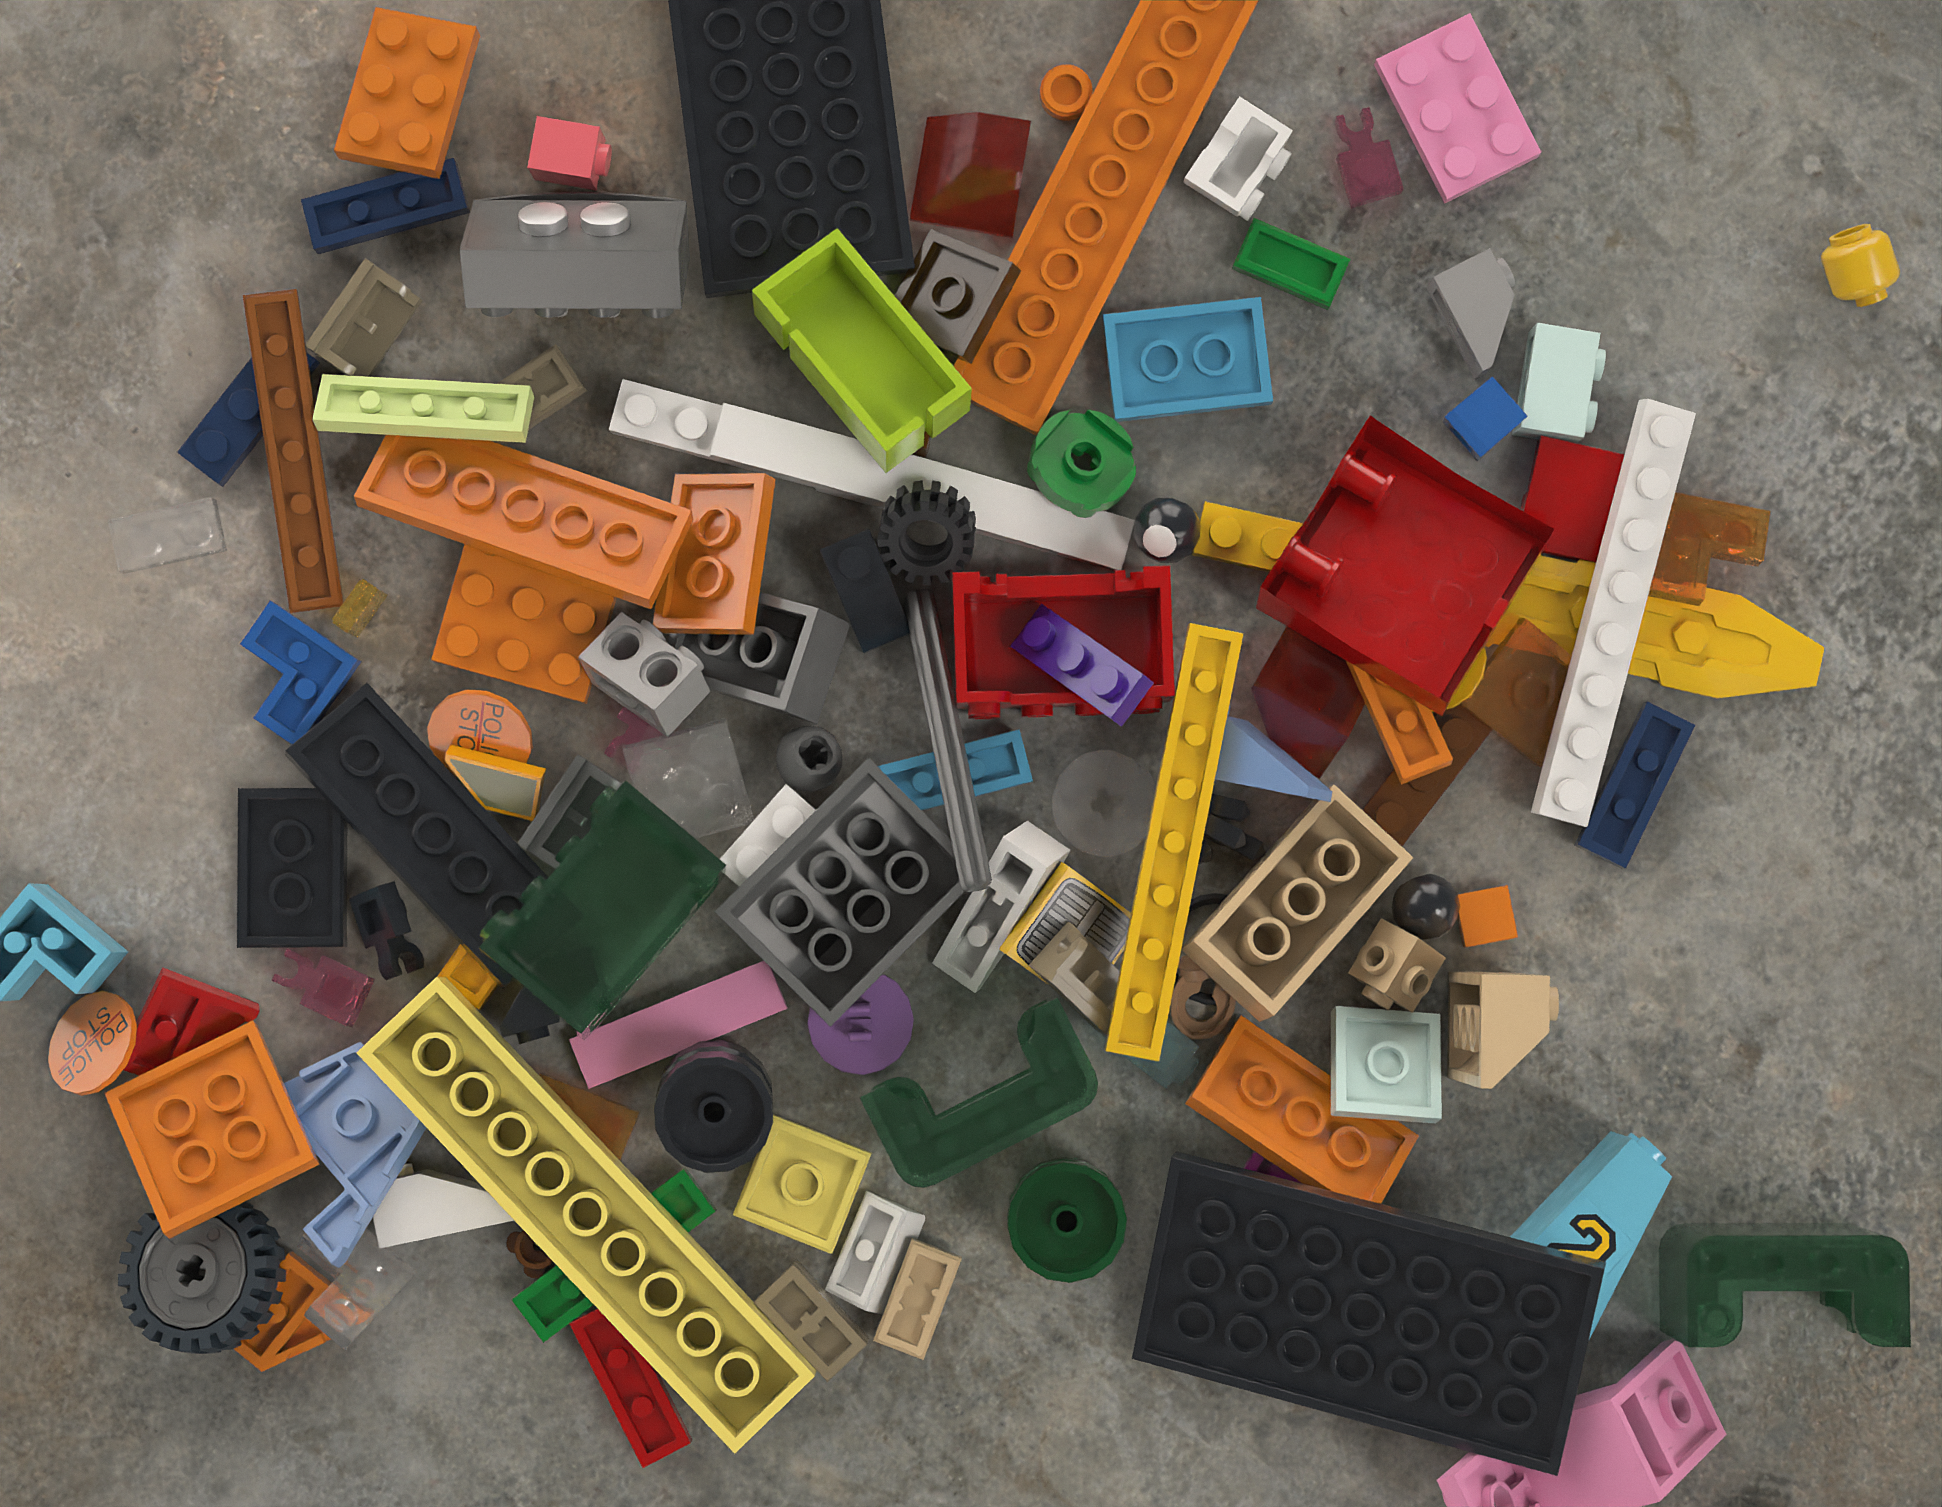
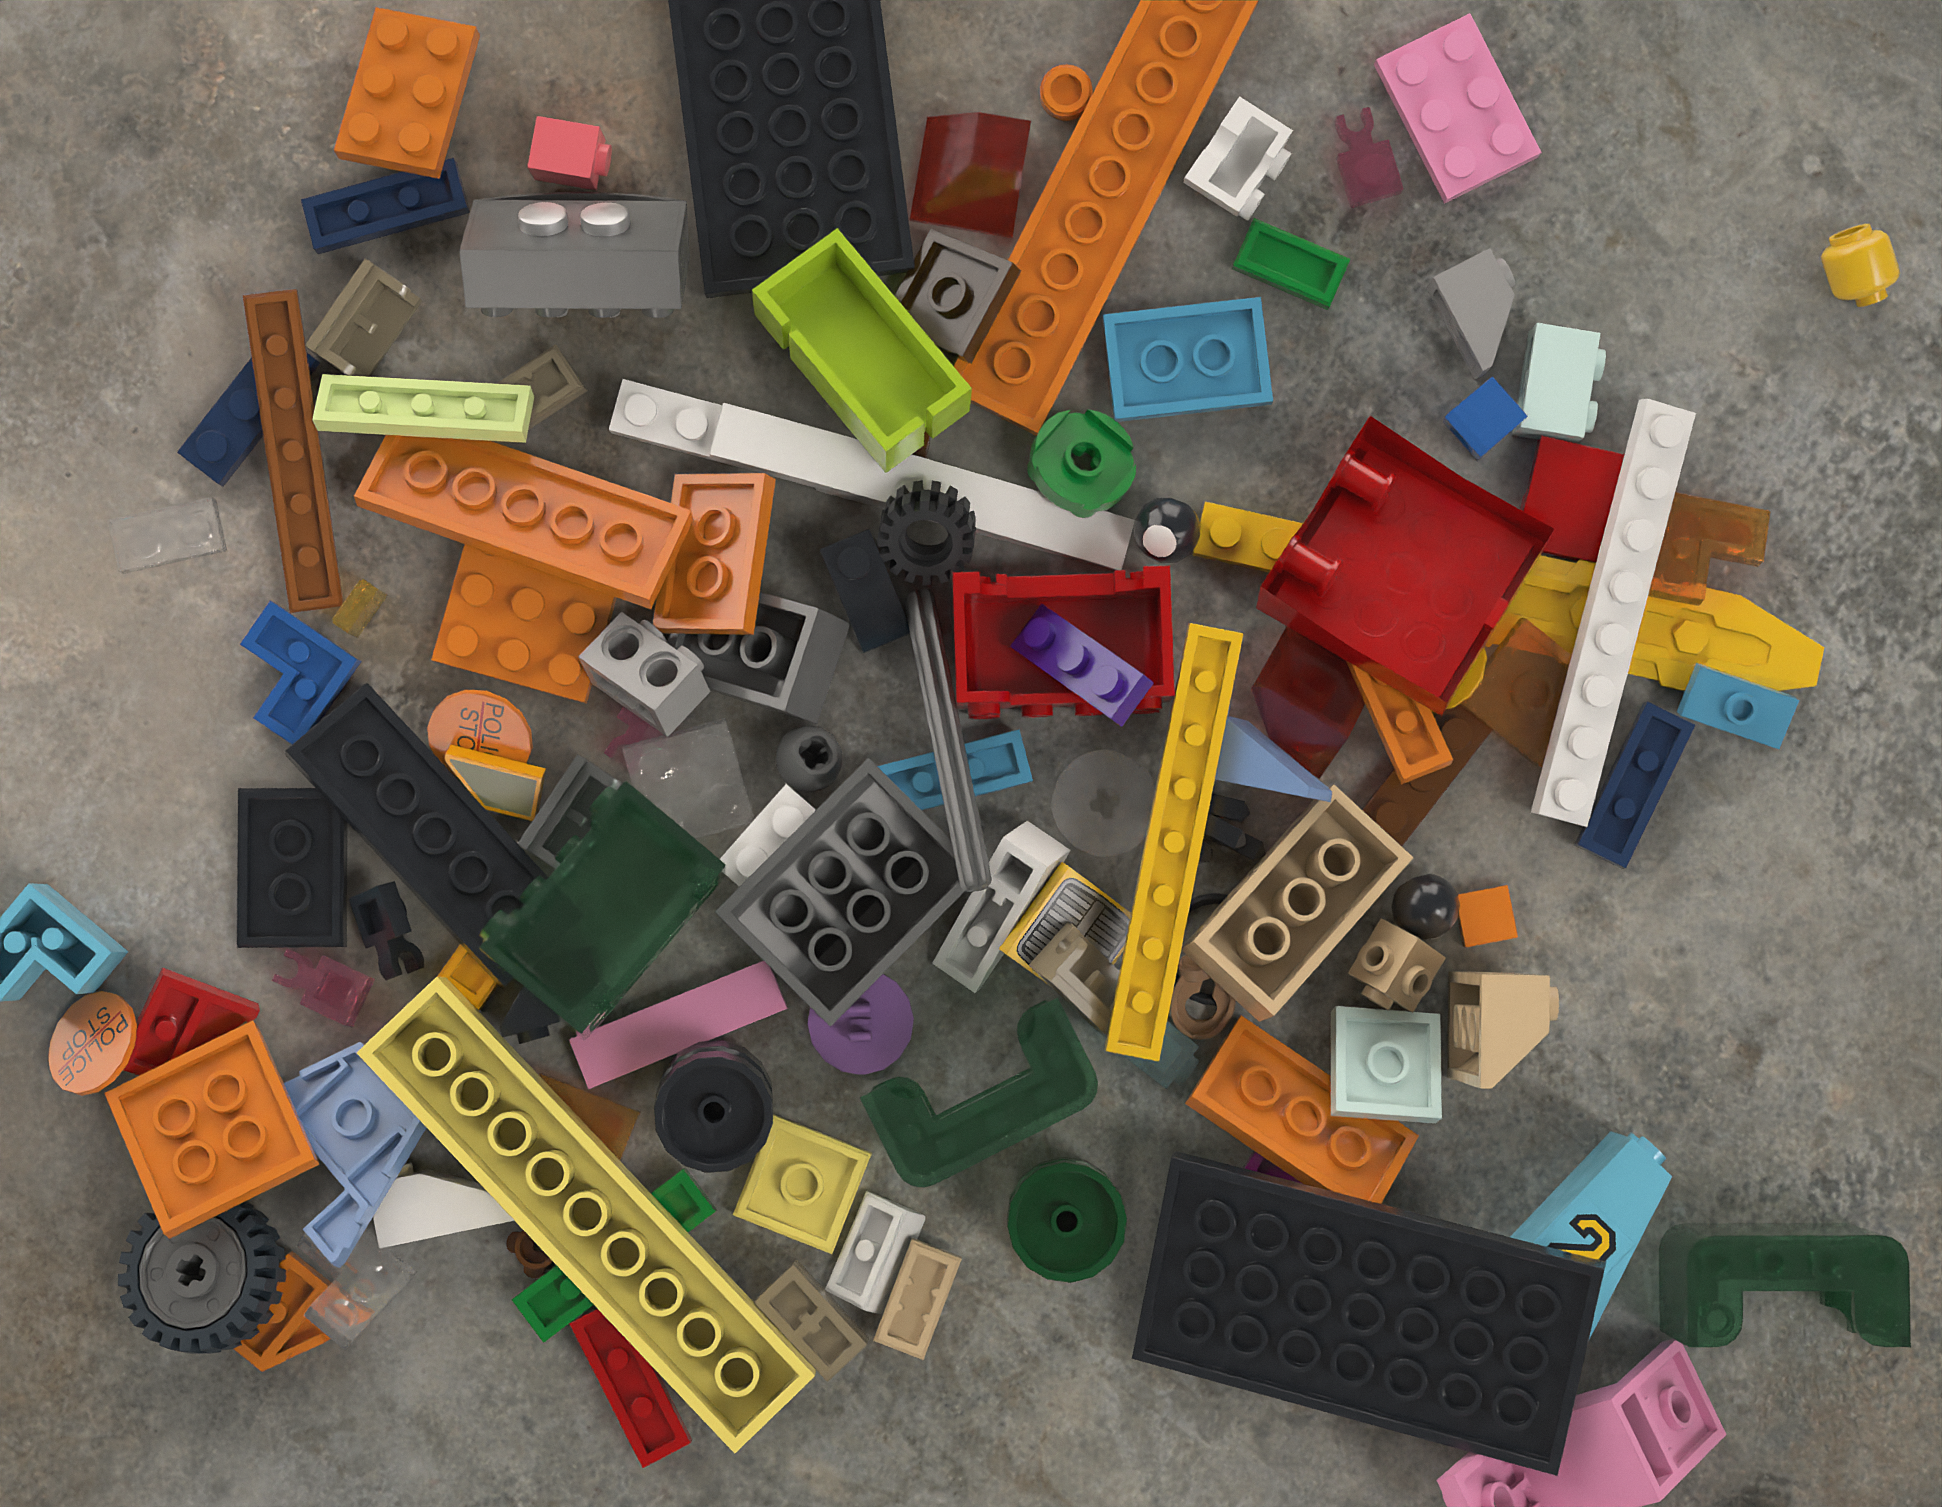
(1737, 706): none -> dark azure plate

